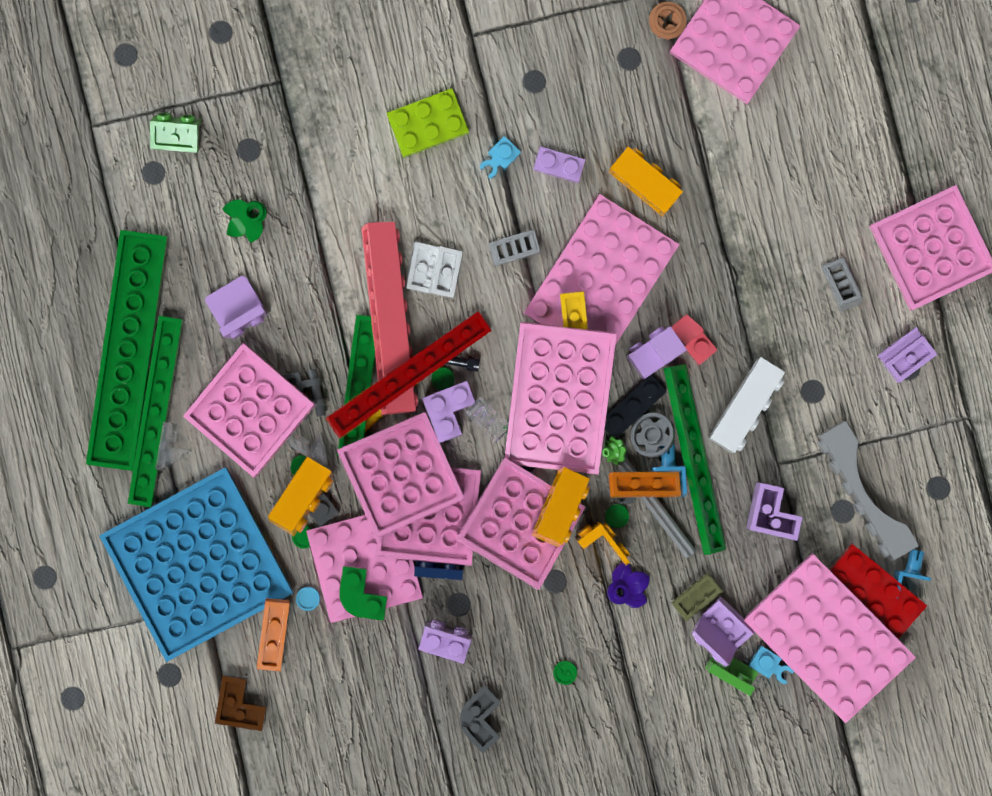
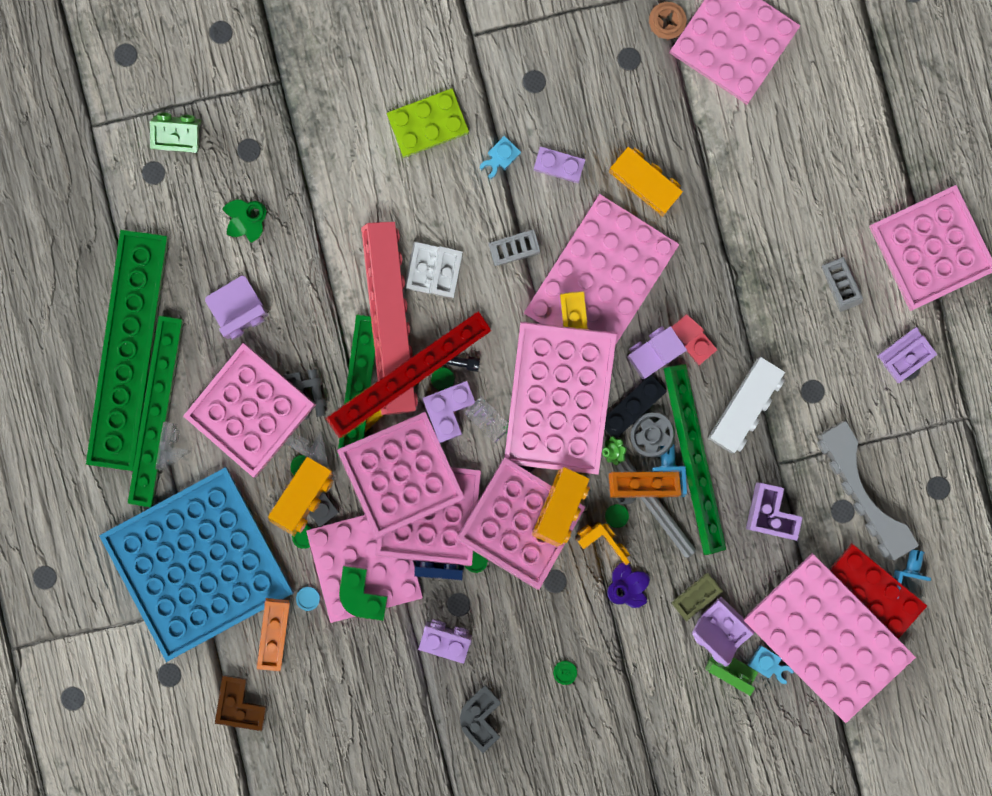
(478, 563): none -> green piece

